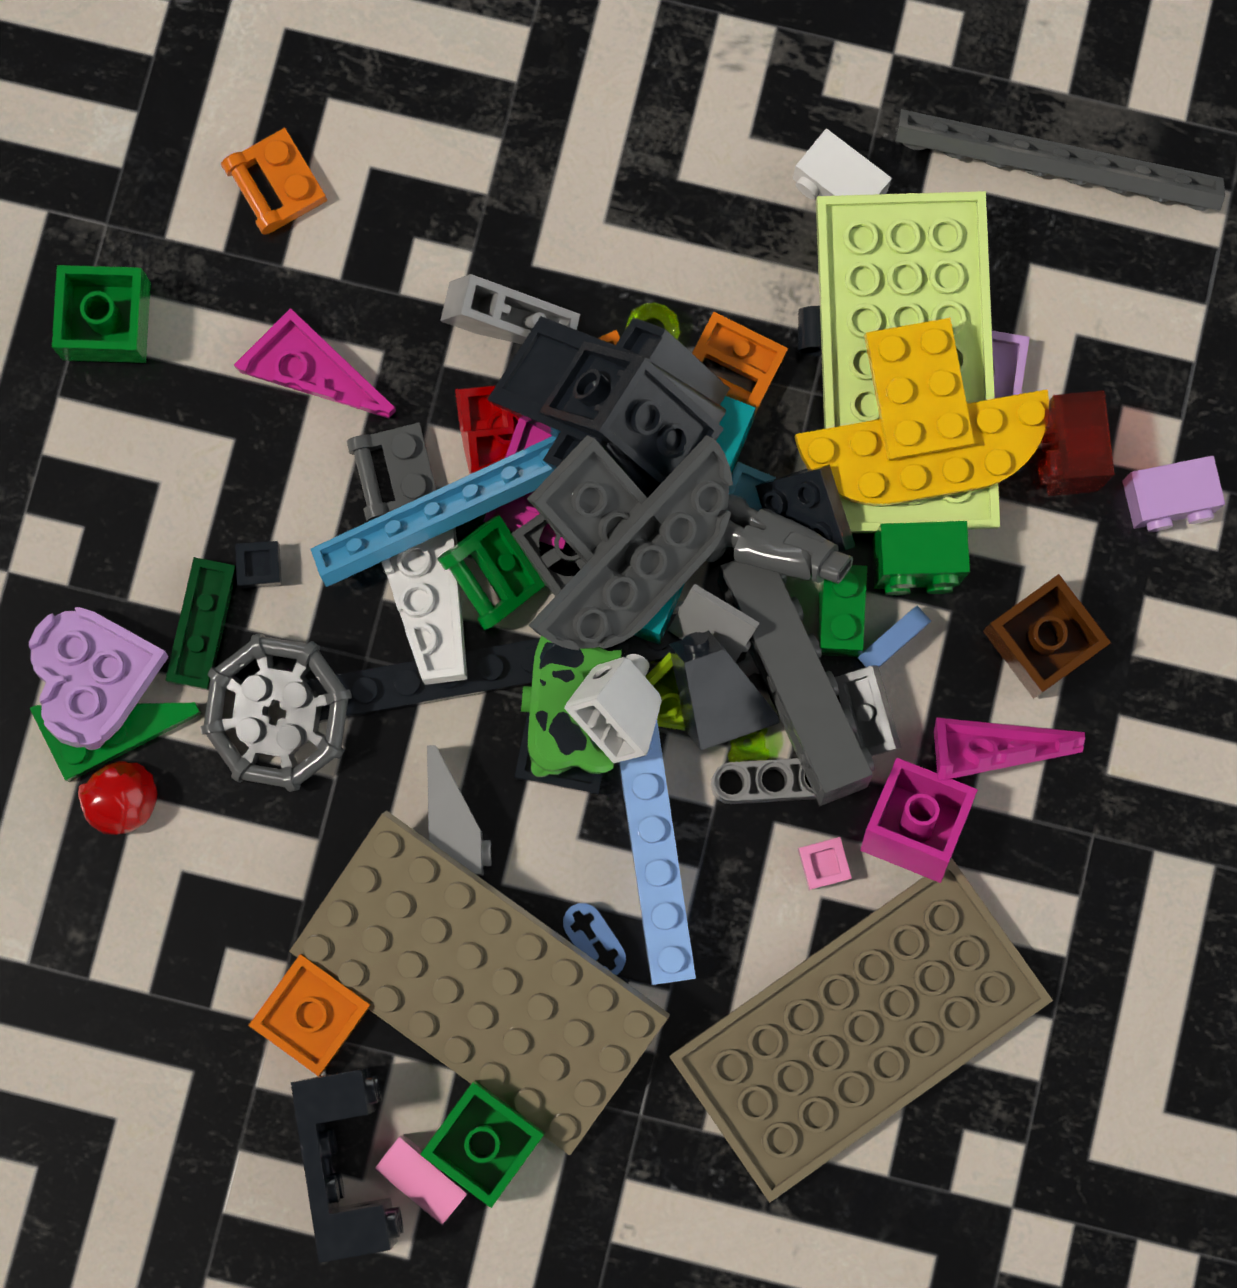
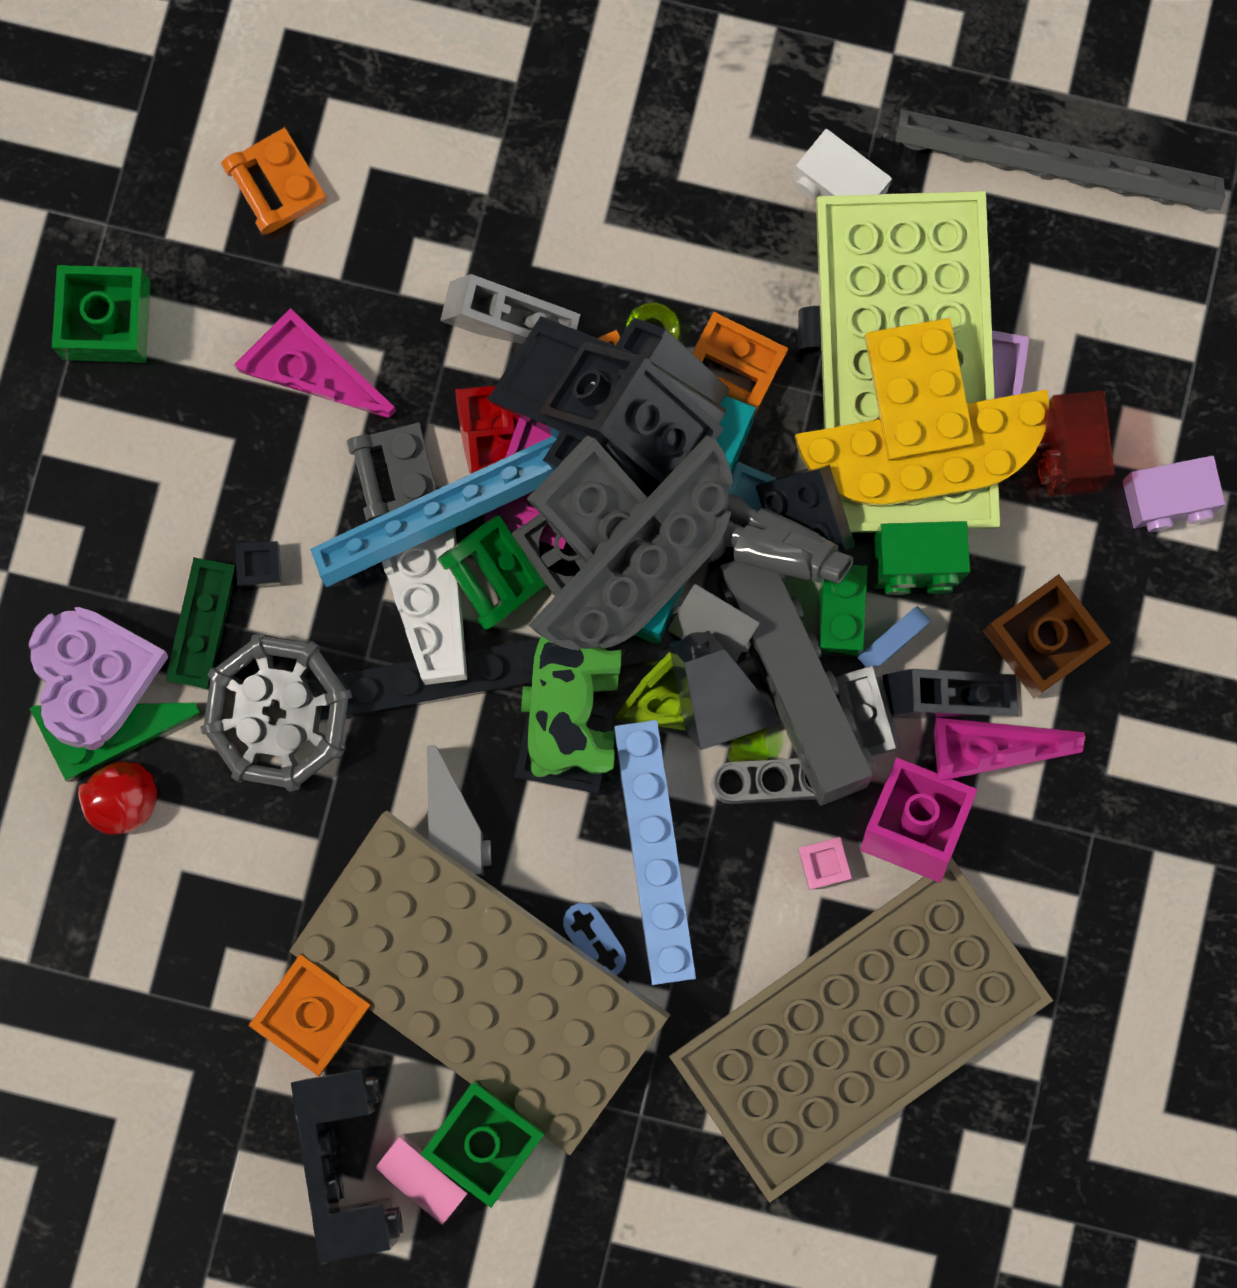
(617, 707): white torso -> none
(950, 694): none -> black slope

